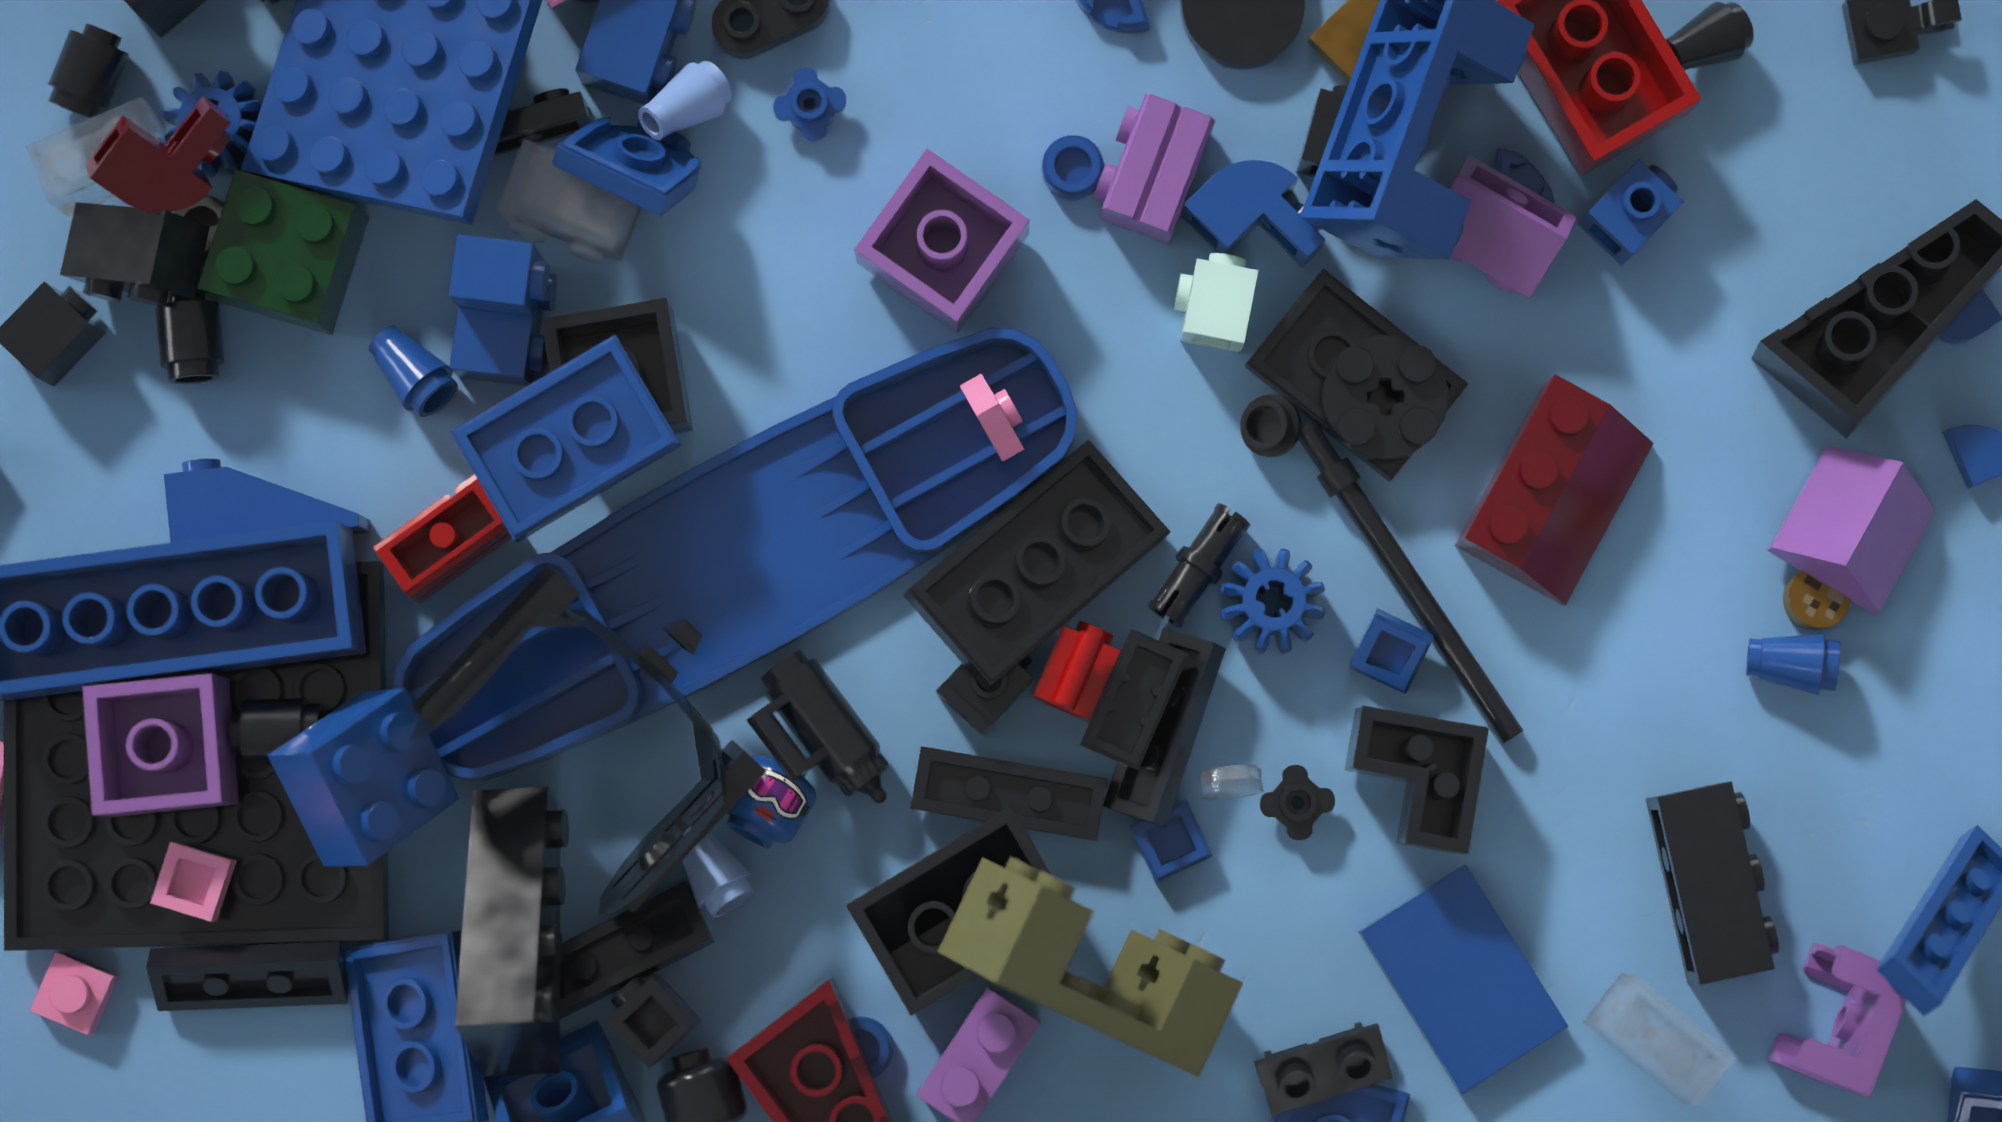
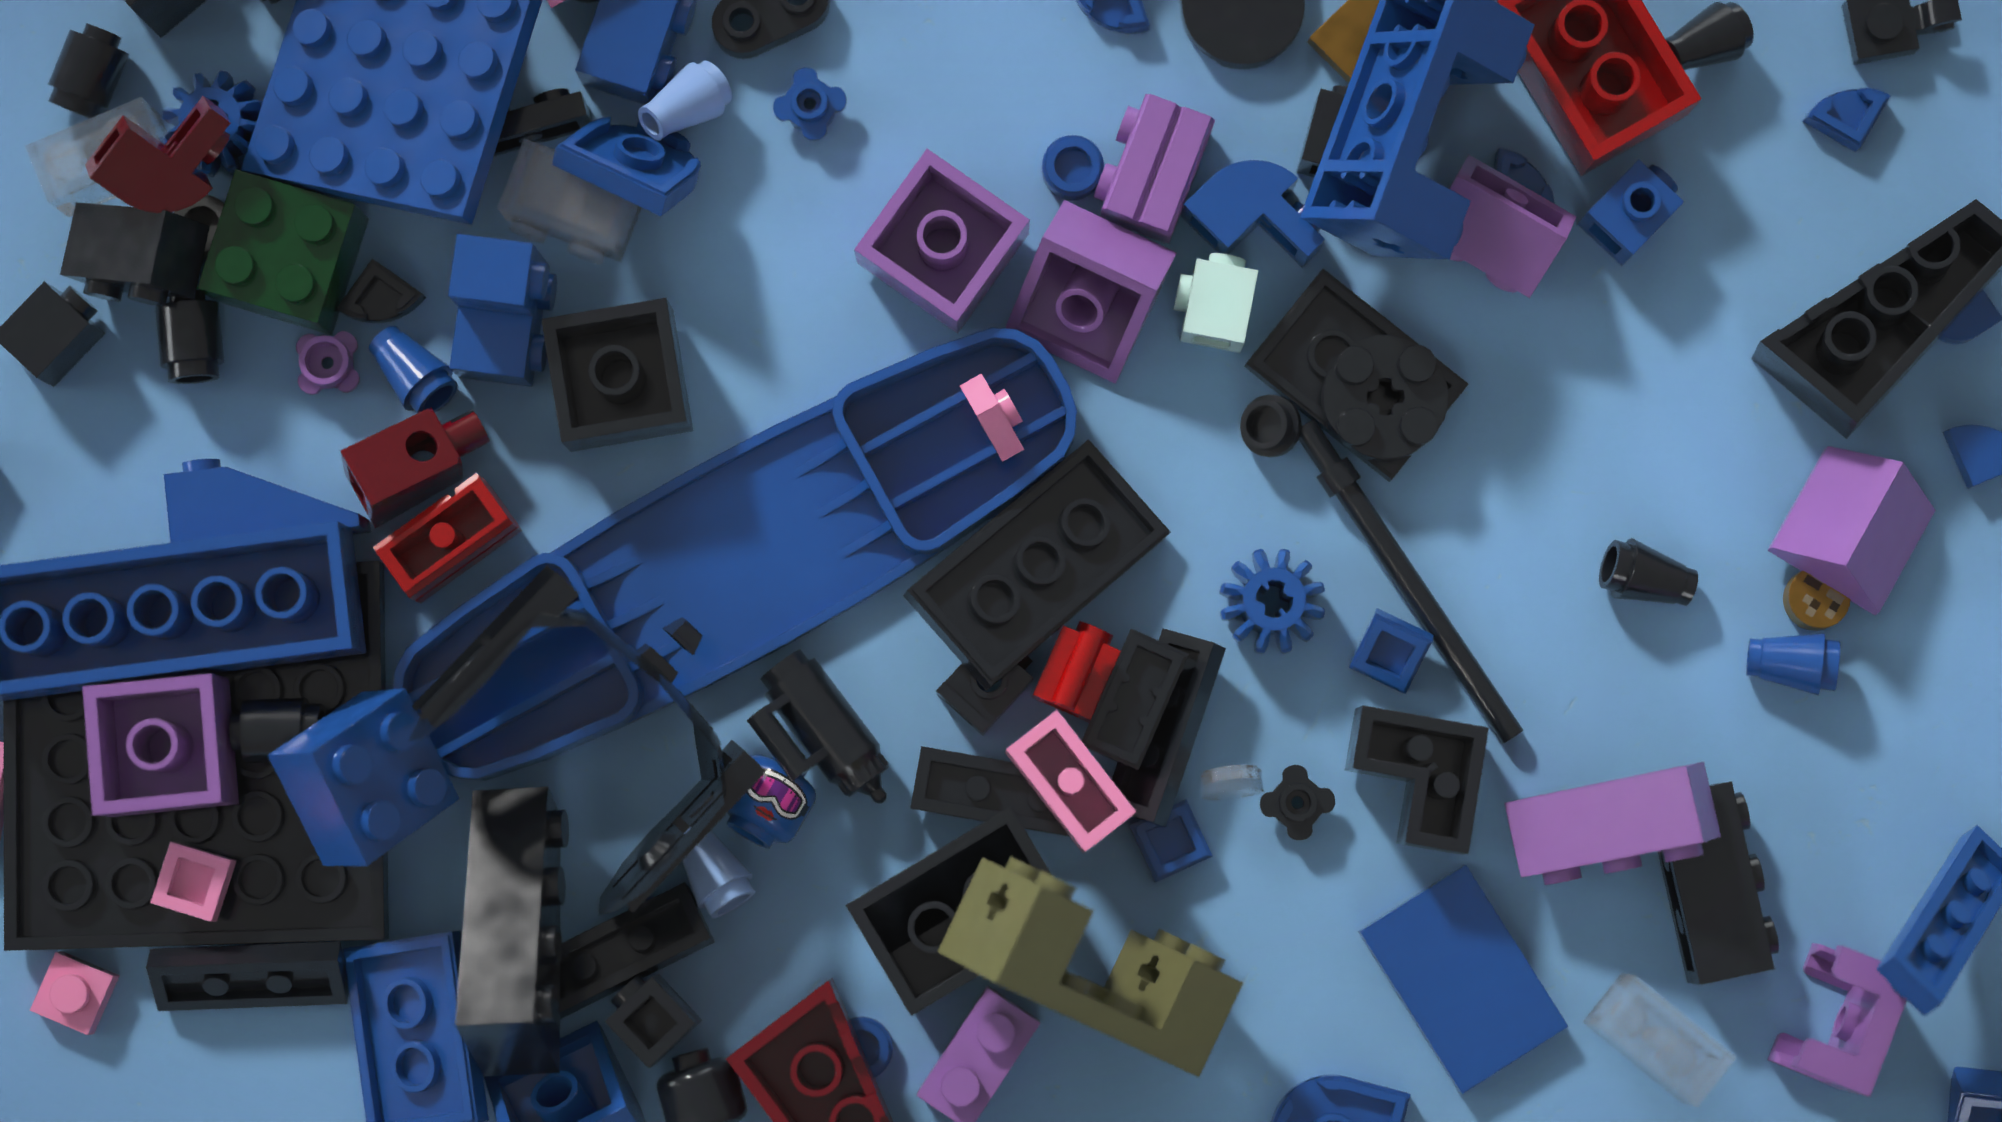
(314, 350): none -> medium lavender plate
(379, 296): none -> black tile
(394, 482): none -> dark red torso
(565, 438): blue tile -> none
(1070, 781): none -> bright pink brick
(1090, 290): none -> medium lavender slope
(1199, 565): black pin -> none
(1323, 1068): black hinge -> none
(1556, 490): dark red slope -> none
(1613, 823): none -> medium lavender brick
(1645, 574): none -> black cone
(1848, 115): none -> blue tile

